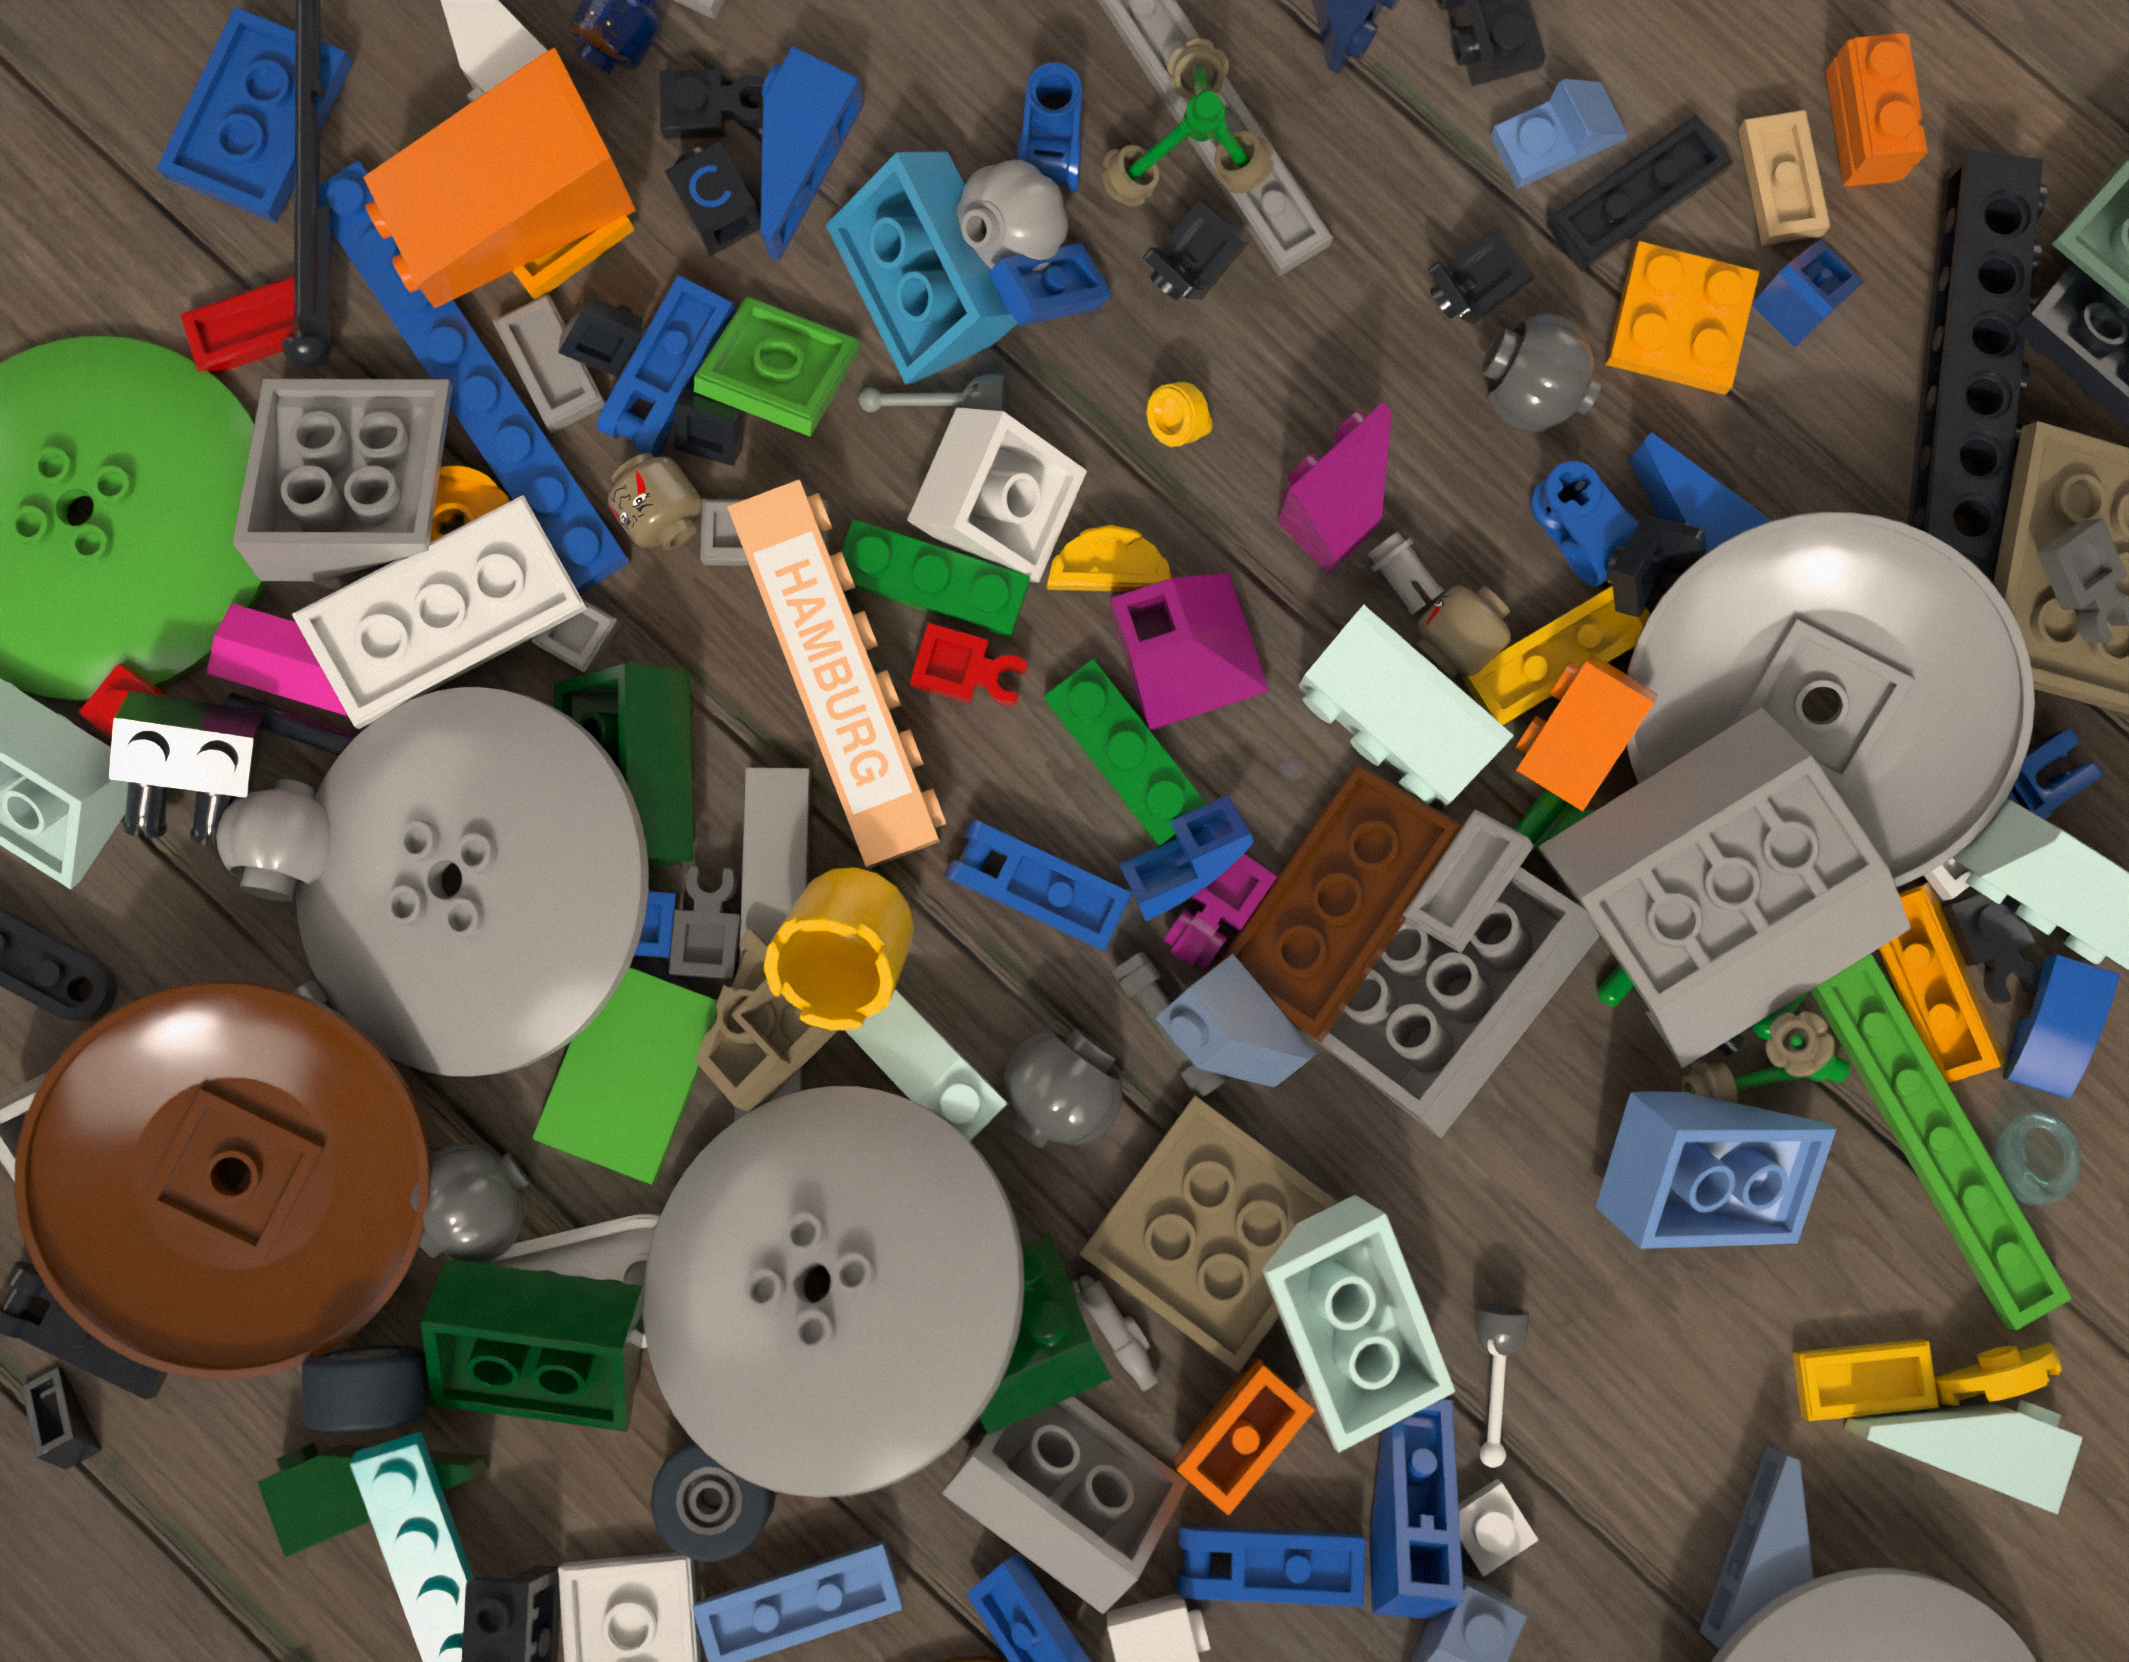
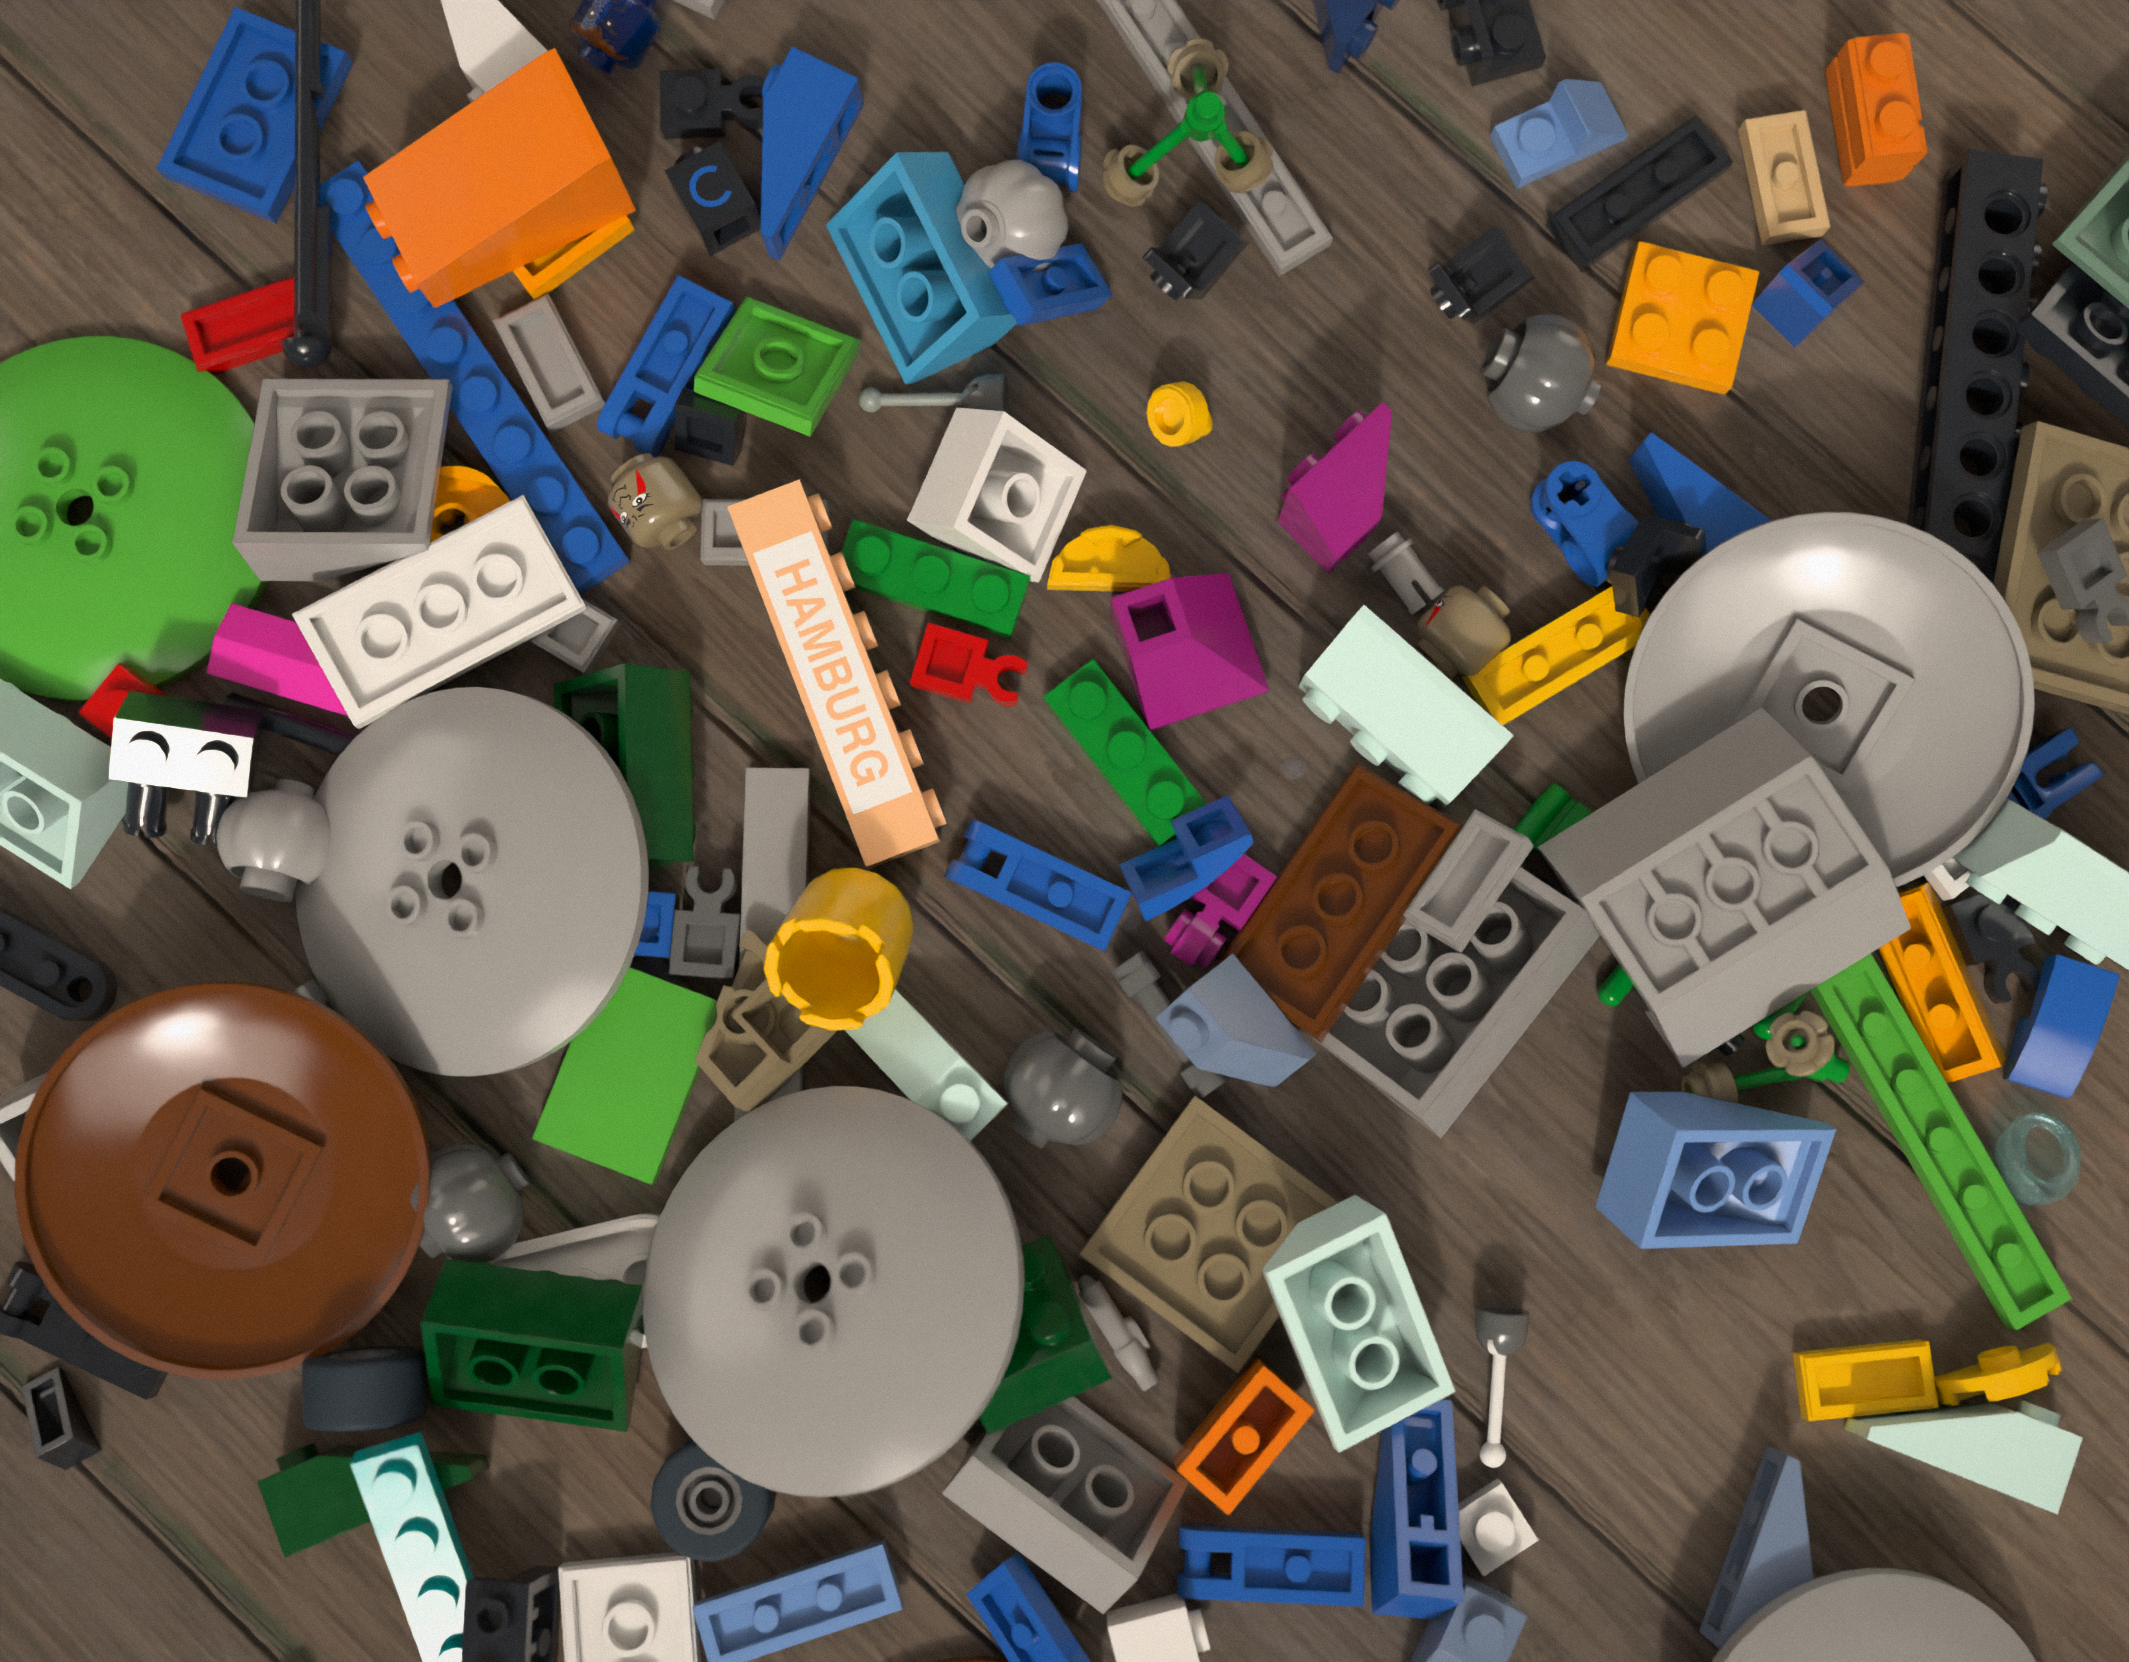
(600, 334): black tile -> none
(1586, 730): orange brick -> none

